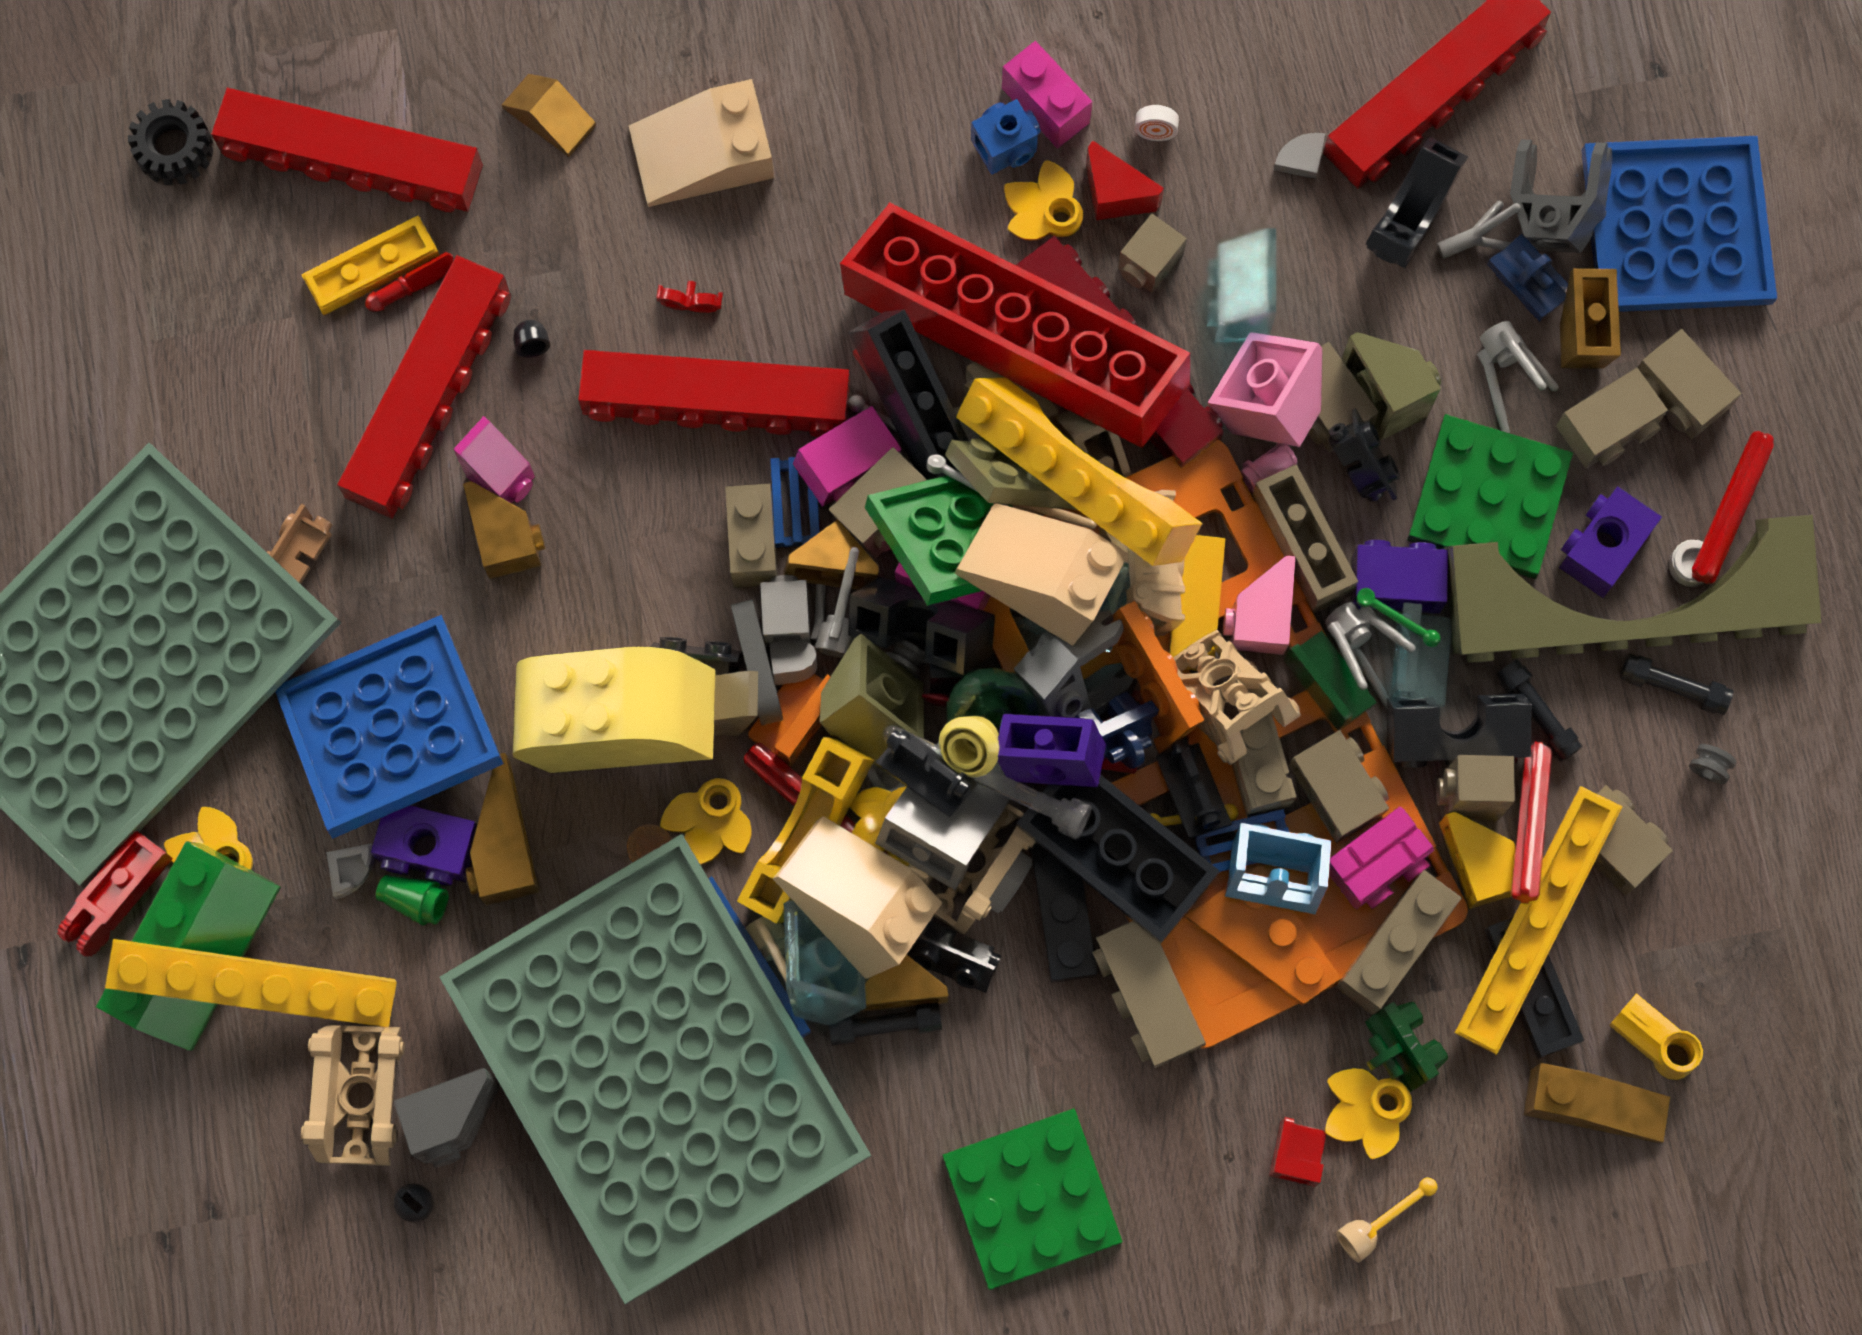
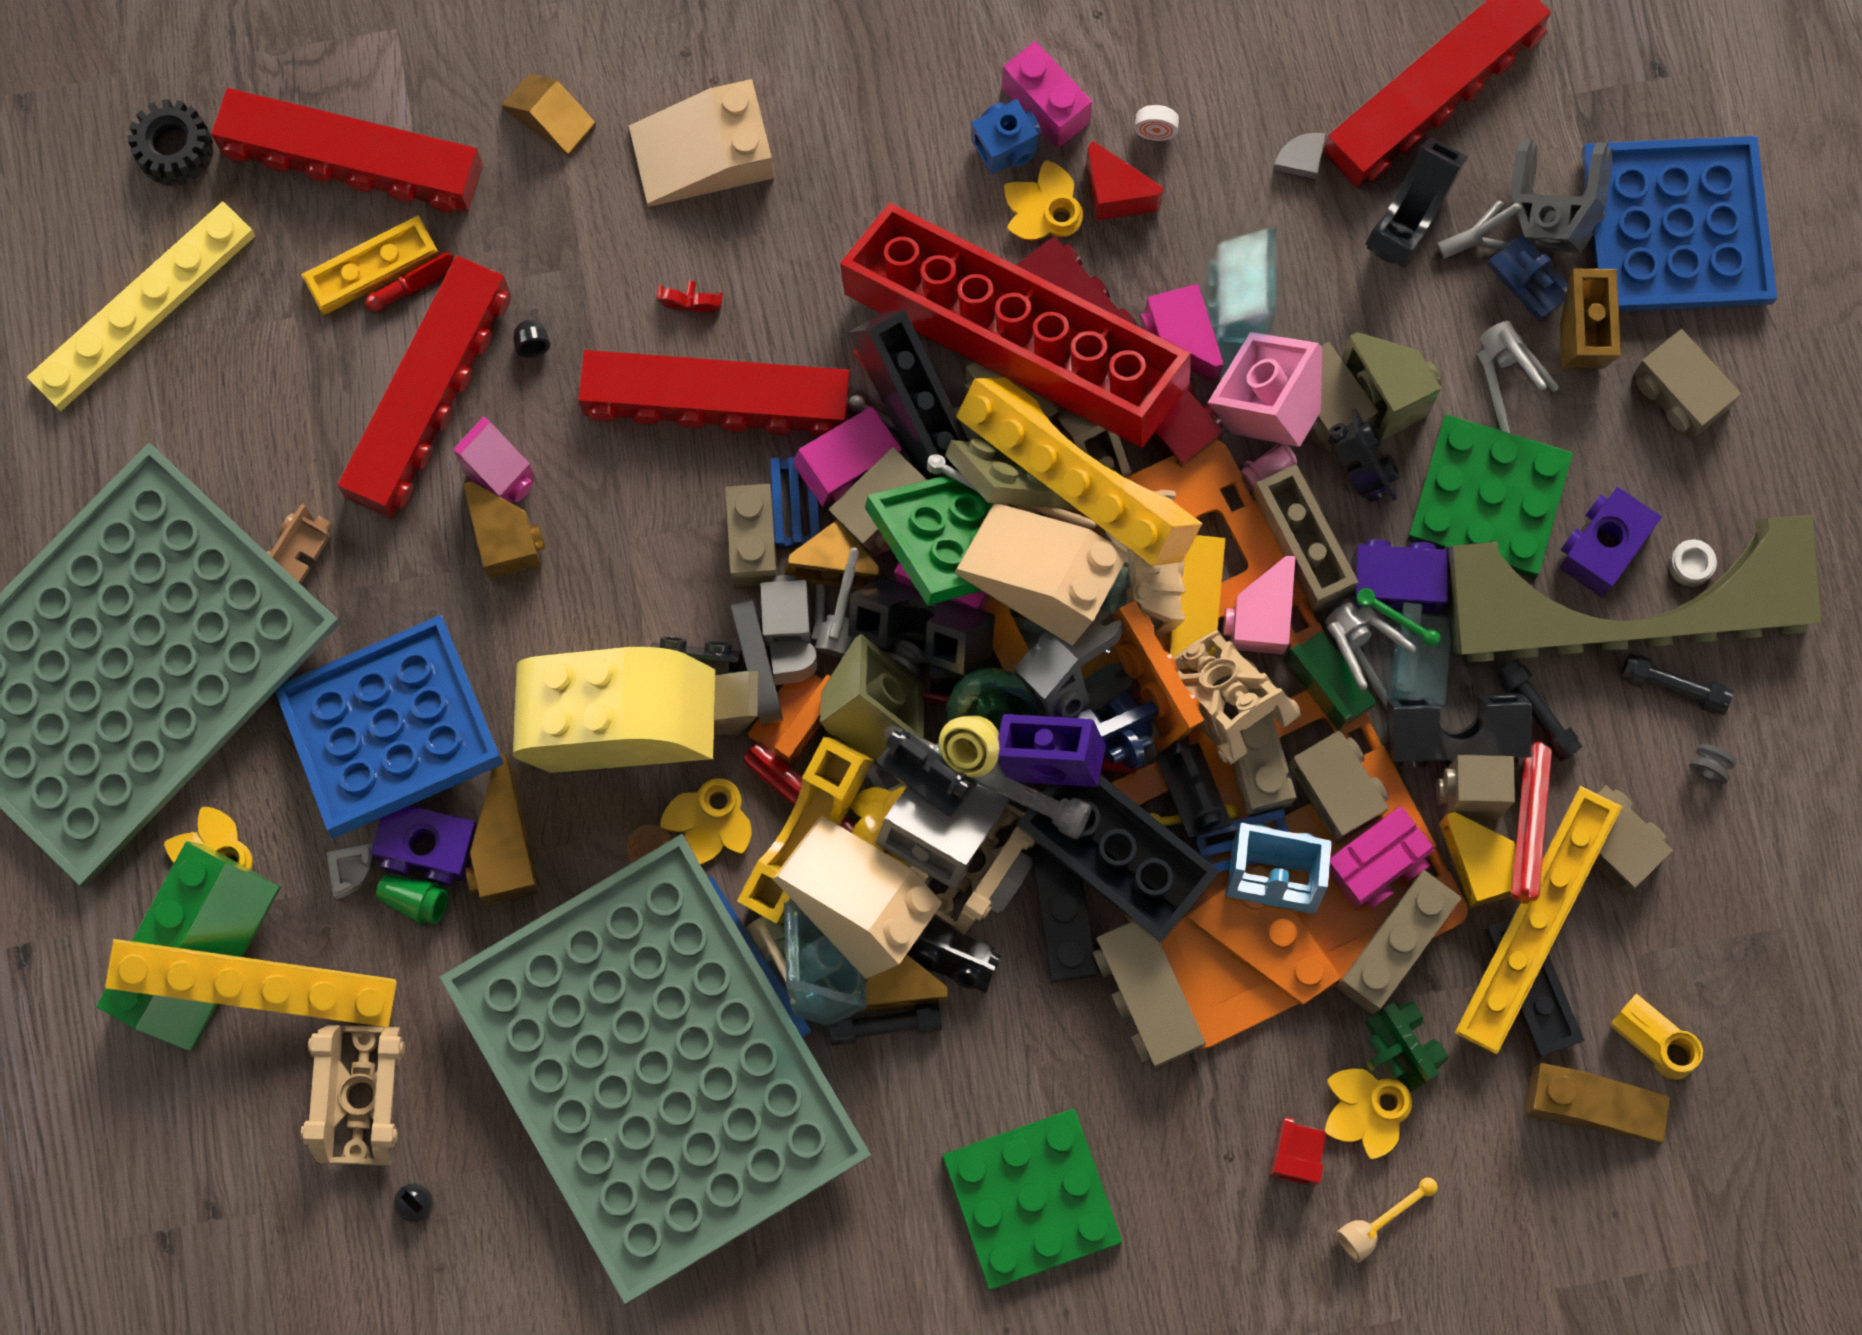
(113, 893): red hinge -> none
(141, 306): none -> light yellow plate
(446, 1116): dark grey slope -> none
(1151, 254): dark tan brick -> none
(1184, 321): none -> dark pink slope
(1611, 419): dark tan brick -> none
(1732, 507): red axle -> none

